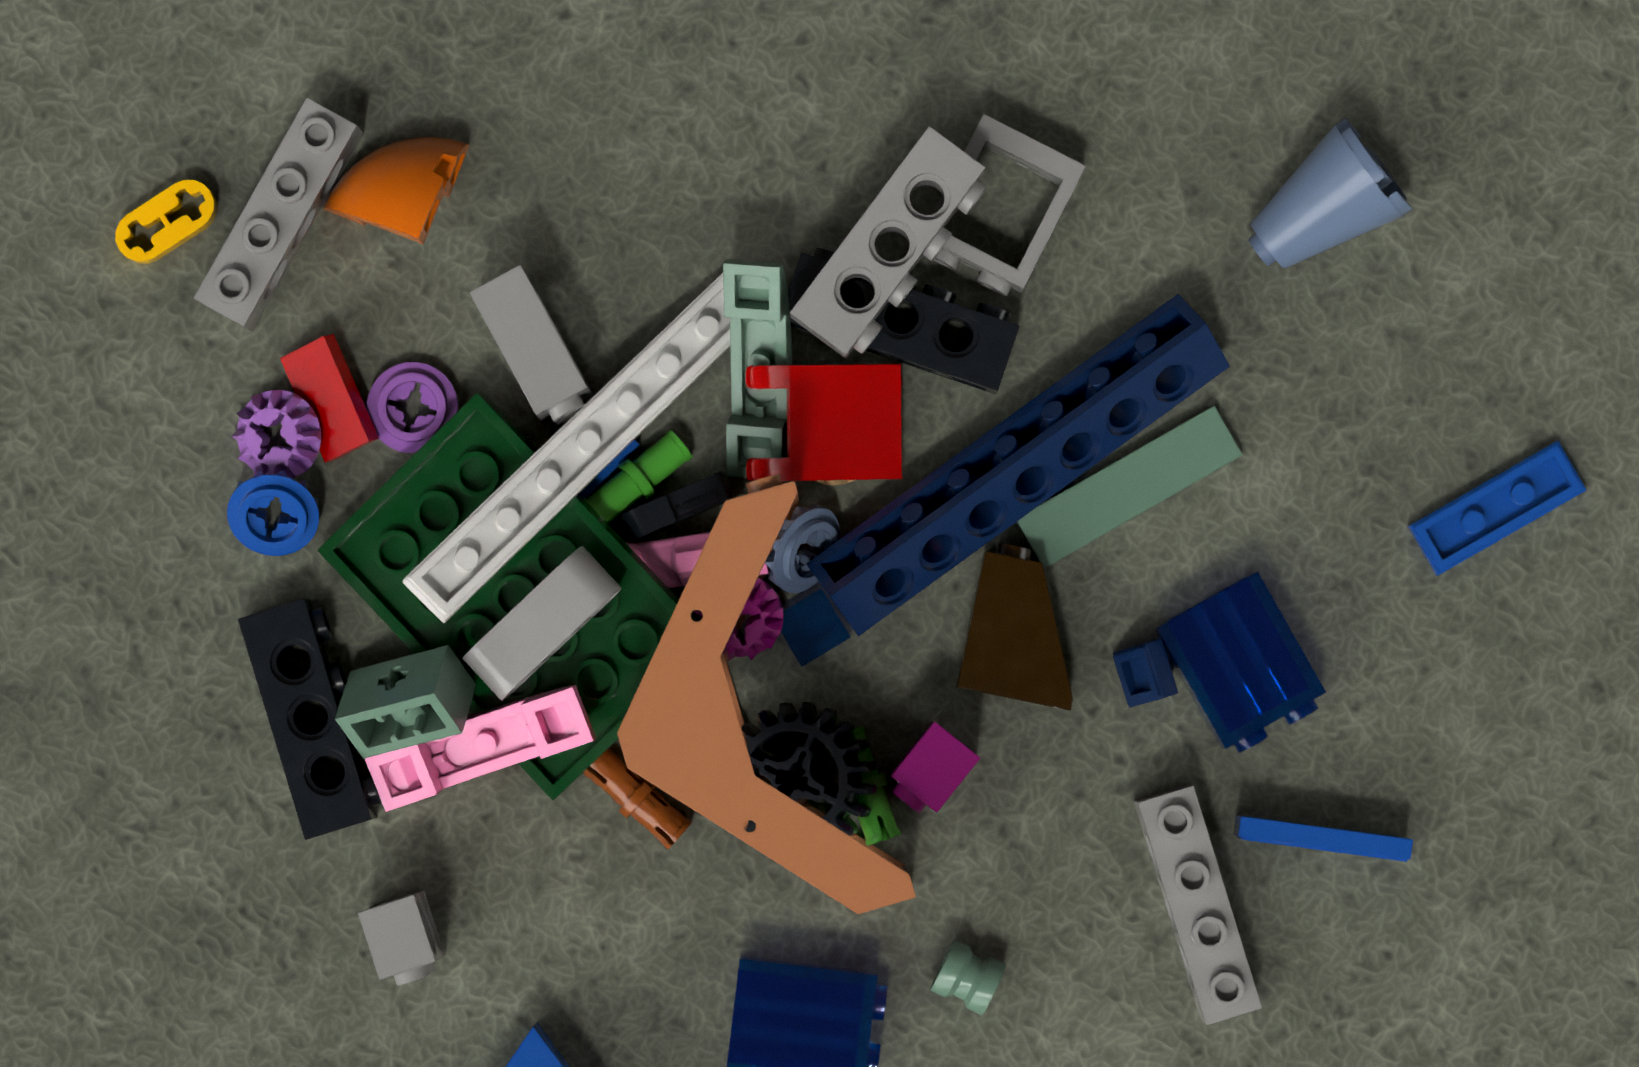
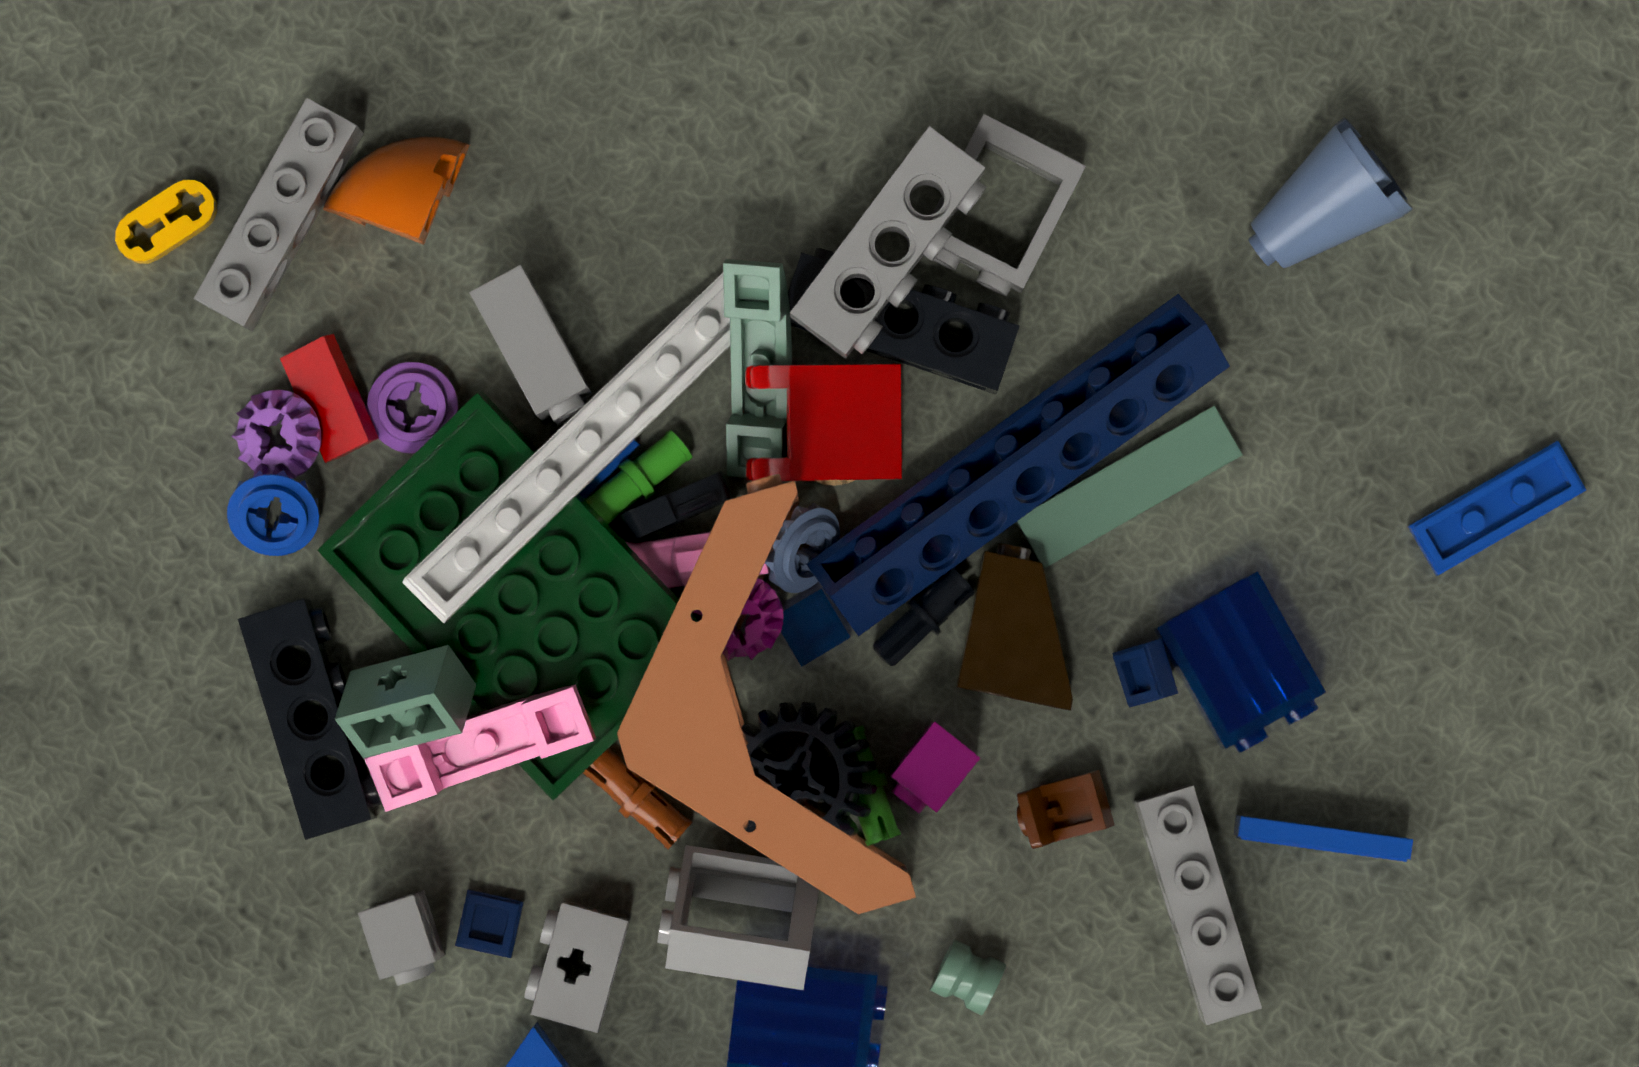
(489, 923): none -> dark blue tile
(542, 623): light grey beam -> none
(584, 1000): none -> light grey brick
(734, 955): none -> light grey window
(924, 616): none -> black axle
(1064, 809): none -> reddish brown bracket

